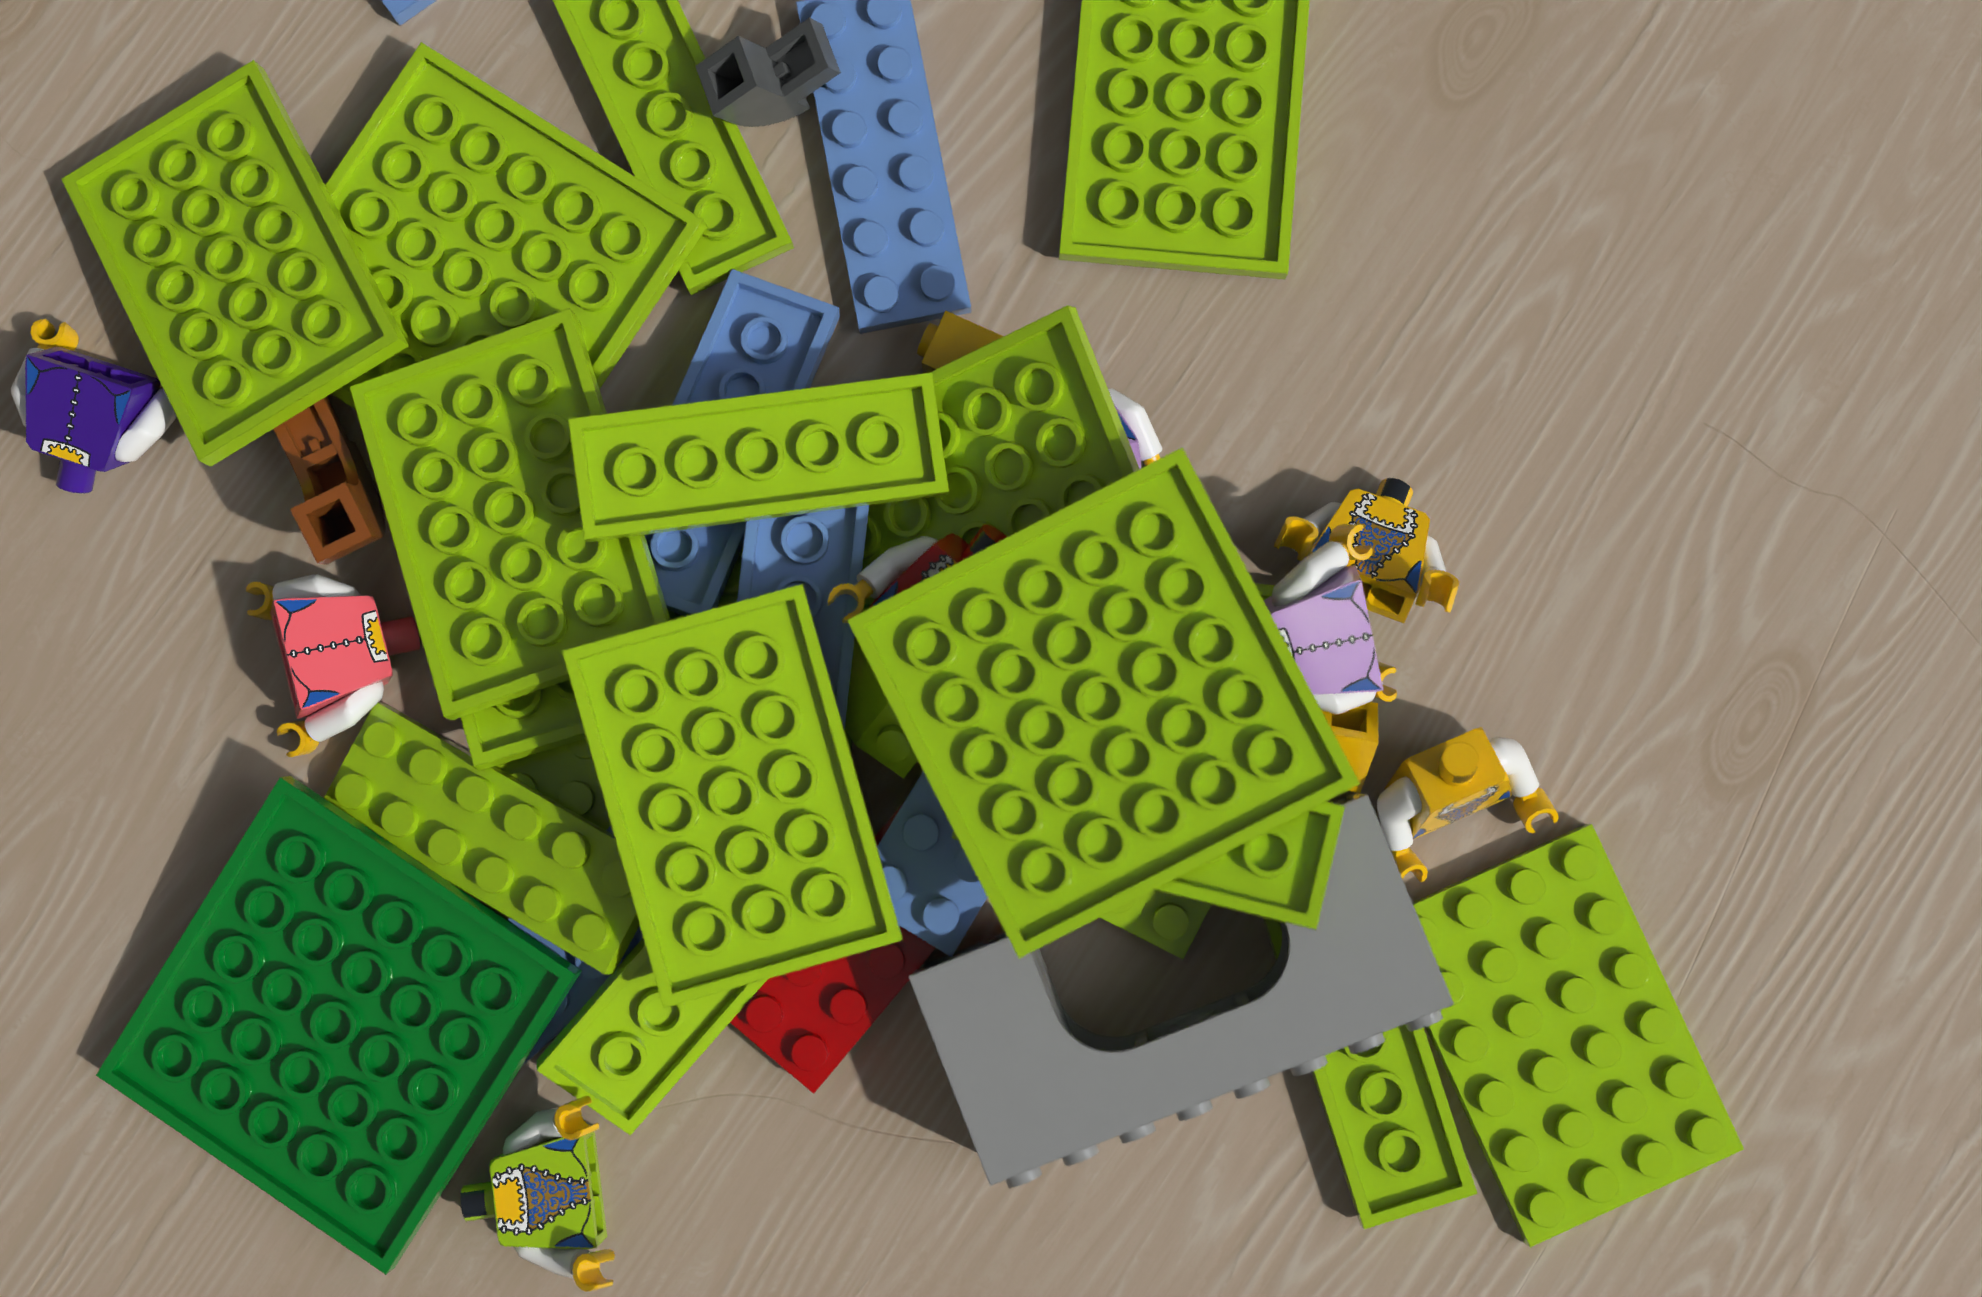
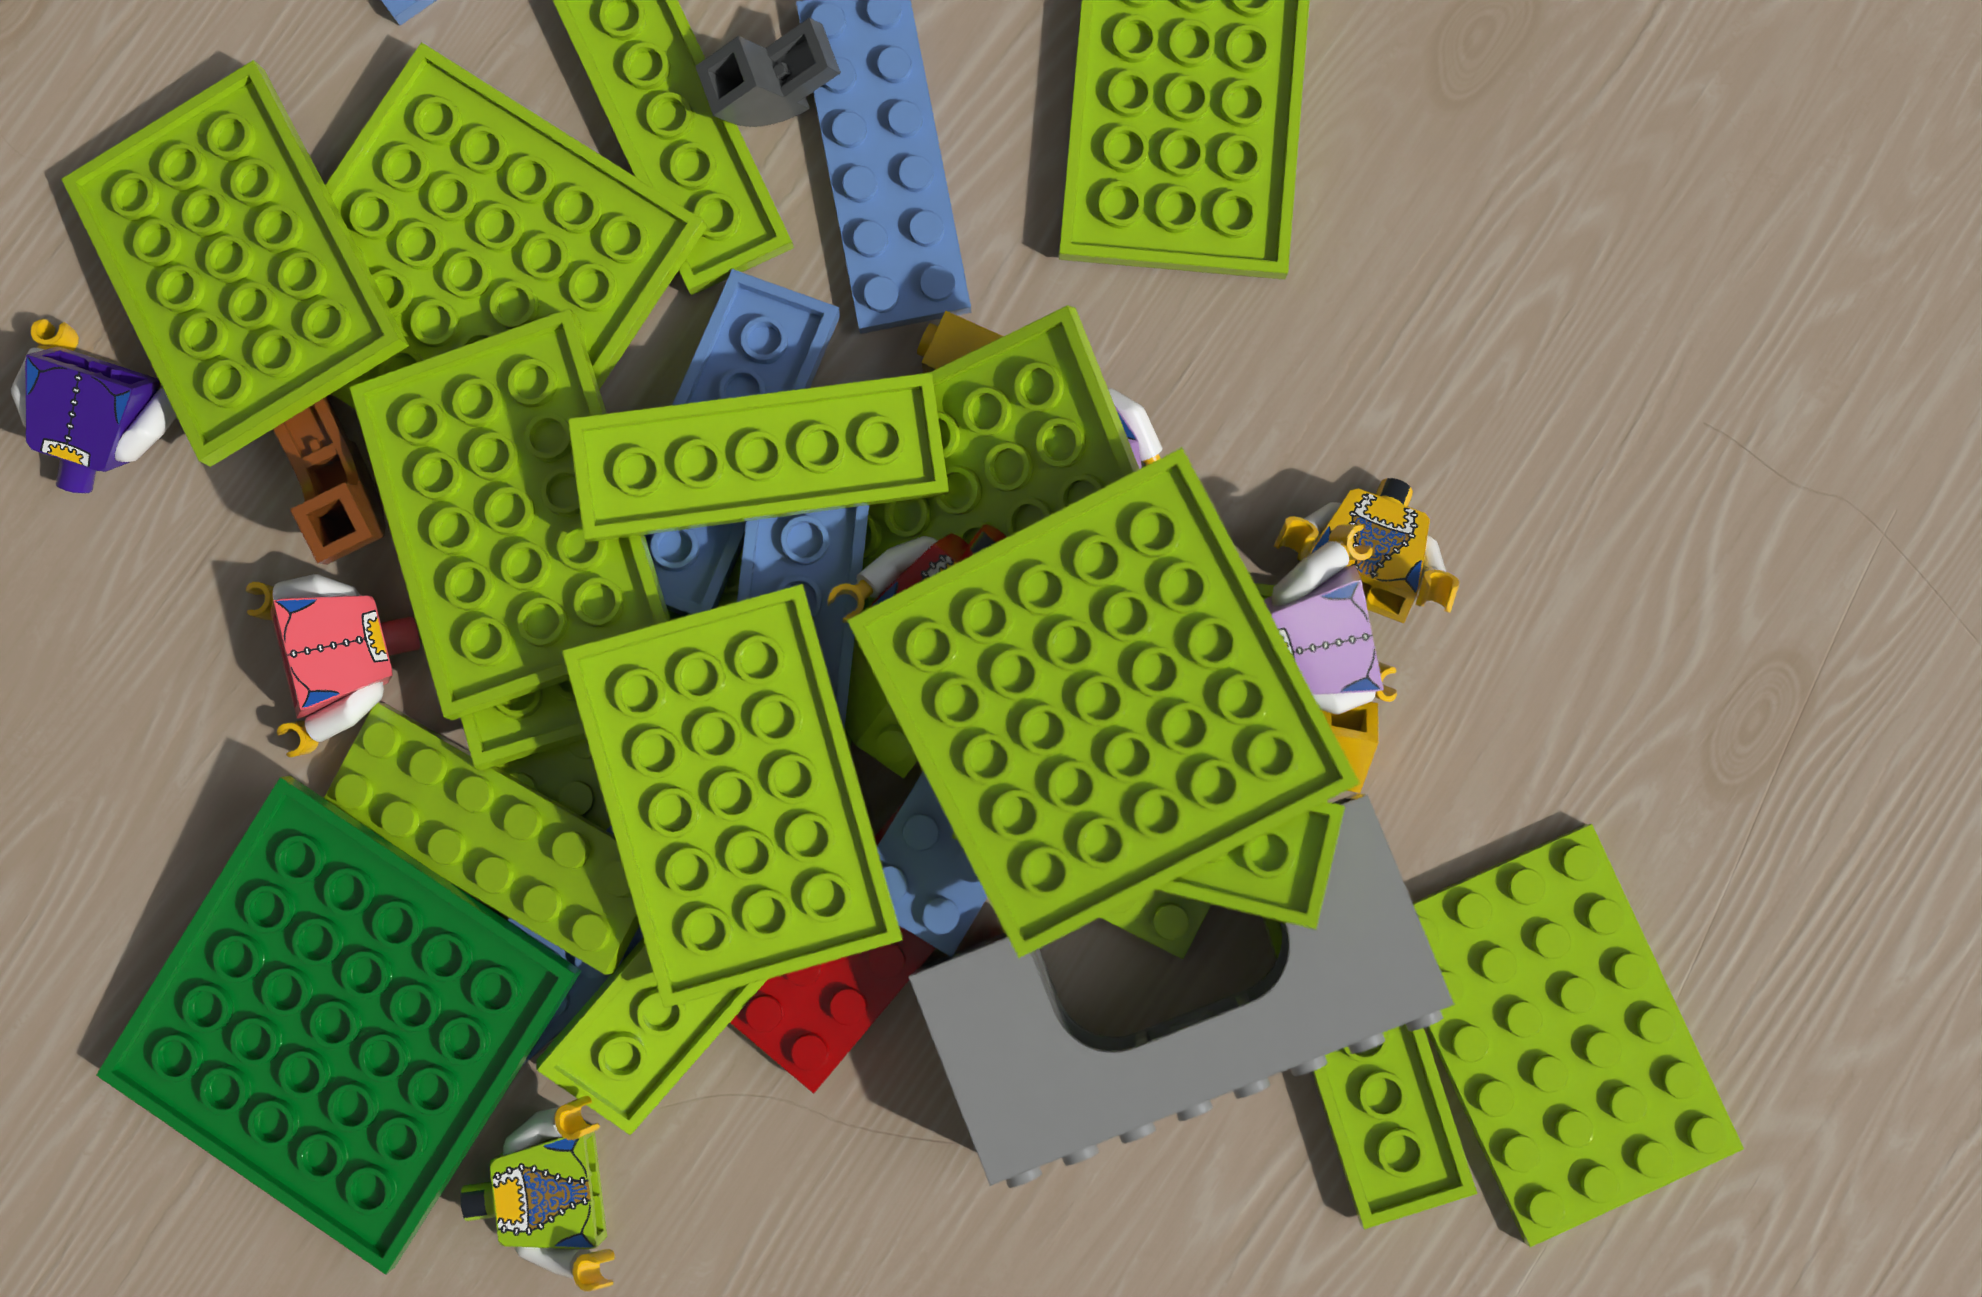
(1452, 784): torso -> none

